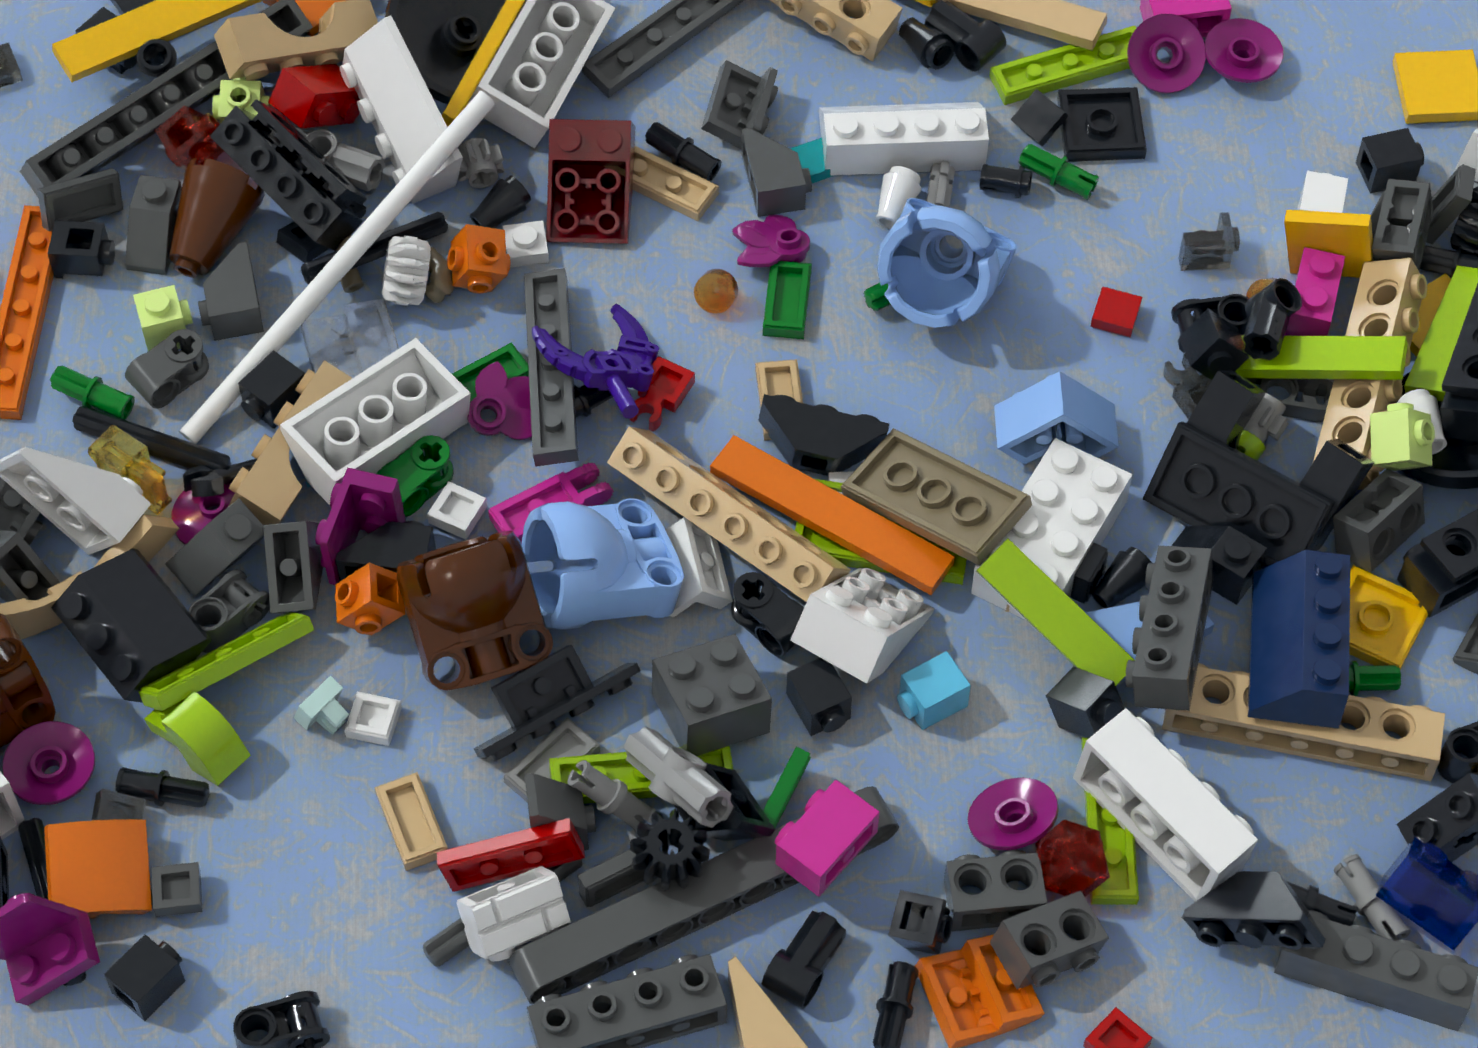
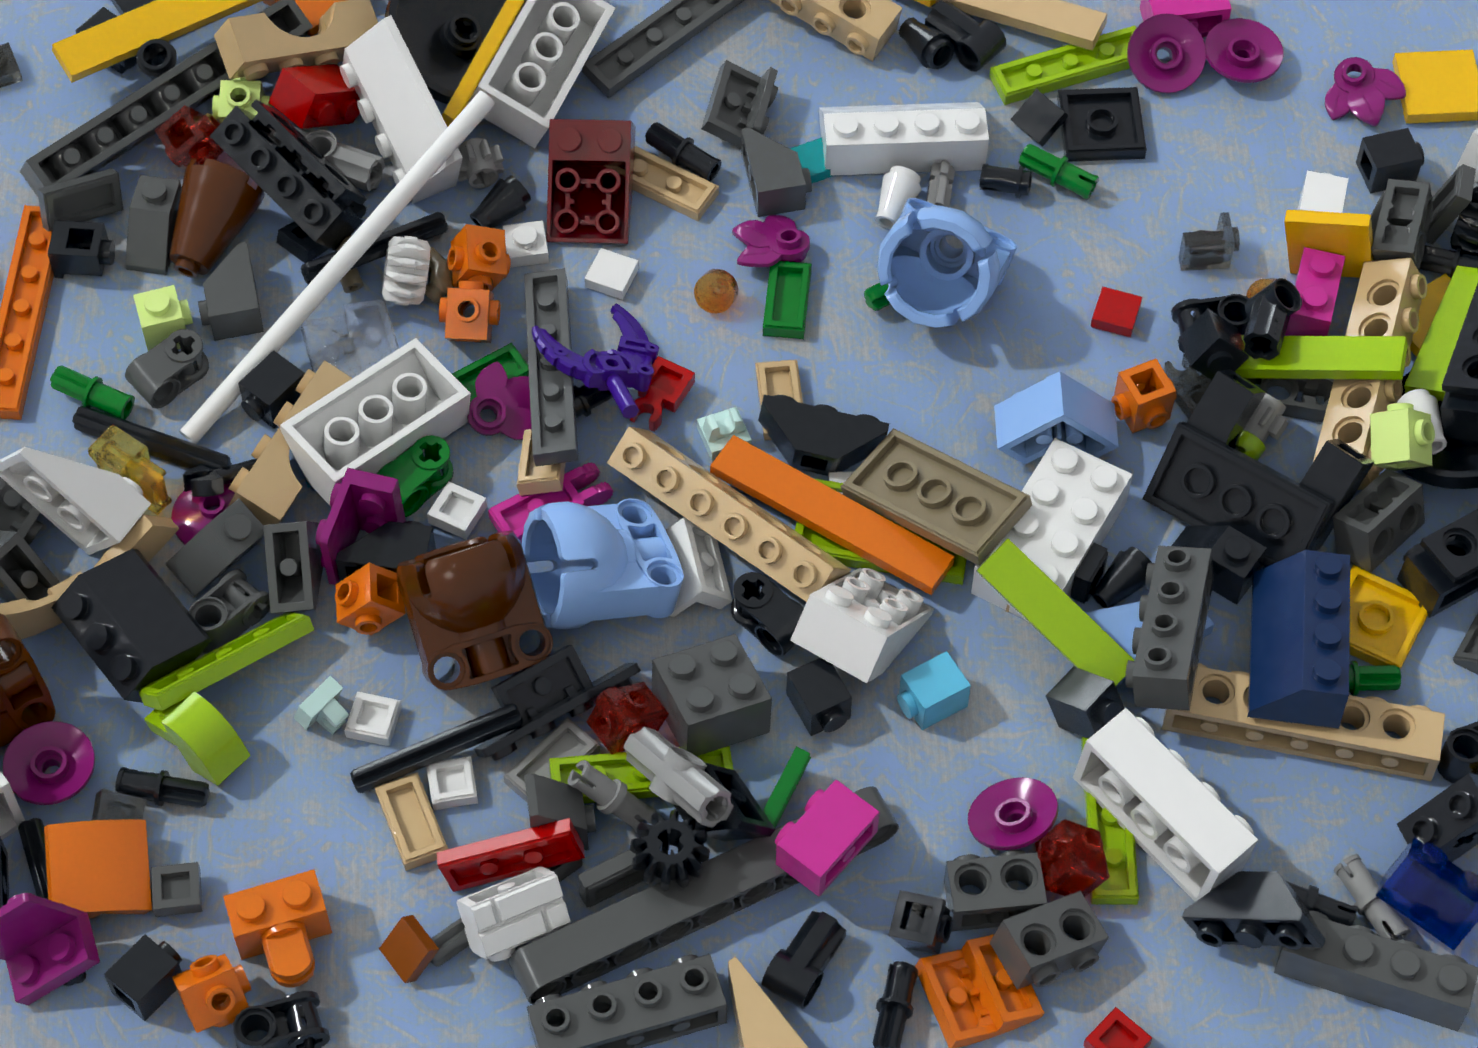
(212, 991): none -> orange brick
(280, 922): none -> orange brick
(409, 949): none -> dark orange tile
(436, 748): none -> black axle
(452, 783): none -> white tile
(473, 328): none -> orange brick
(540, 478): none -> tan tile
(611, 273): none -> white tile
(625, 712): none -> clear red brick
(719, 429): none -> light aqua tile
(1144, 396): none -> orange brick
(1362, 95): none -> magenta plate

